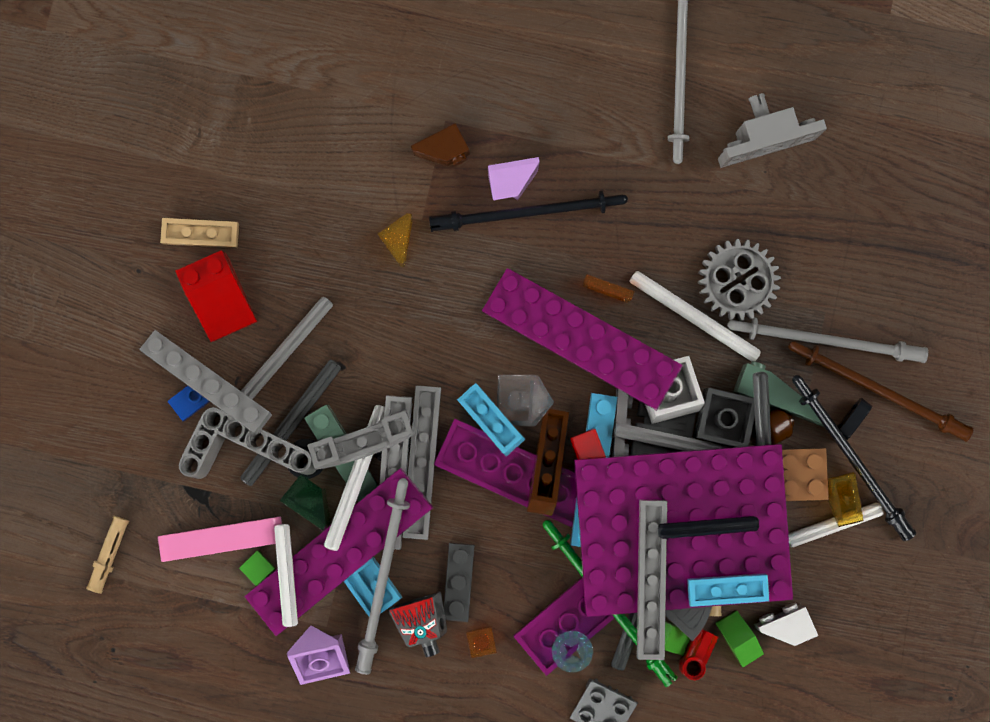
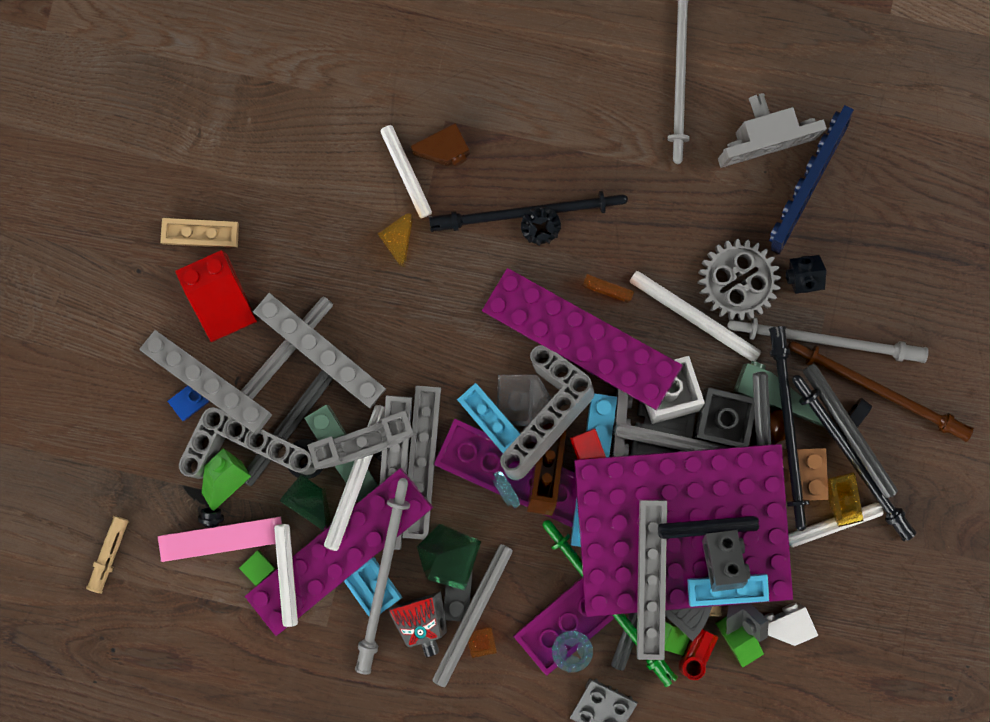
(210, 518): none -> black plate
(222, 478): none -> bright green slope
(318, 656): lavender slope -> none
(319, 350): none -> light grey plate
(406, 171): none -> white axle
(448, 556): none -> clear green slope
(472, 615): none -> light grey axle
(505, 490): none -> clear light blue gear
(512, 178): lavender slope -> none
(540, 215): none -> black gear
(550, 413): none -> light grey beam
(725, 560): none -> dark grey brick
(748, 617): none -> dark grey slope
(780, 354): none -> black bar
(806, 274): none -> black brick
(814, 172): none -> dark blue plate
(850, 431): none -> dark grey axle

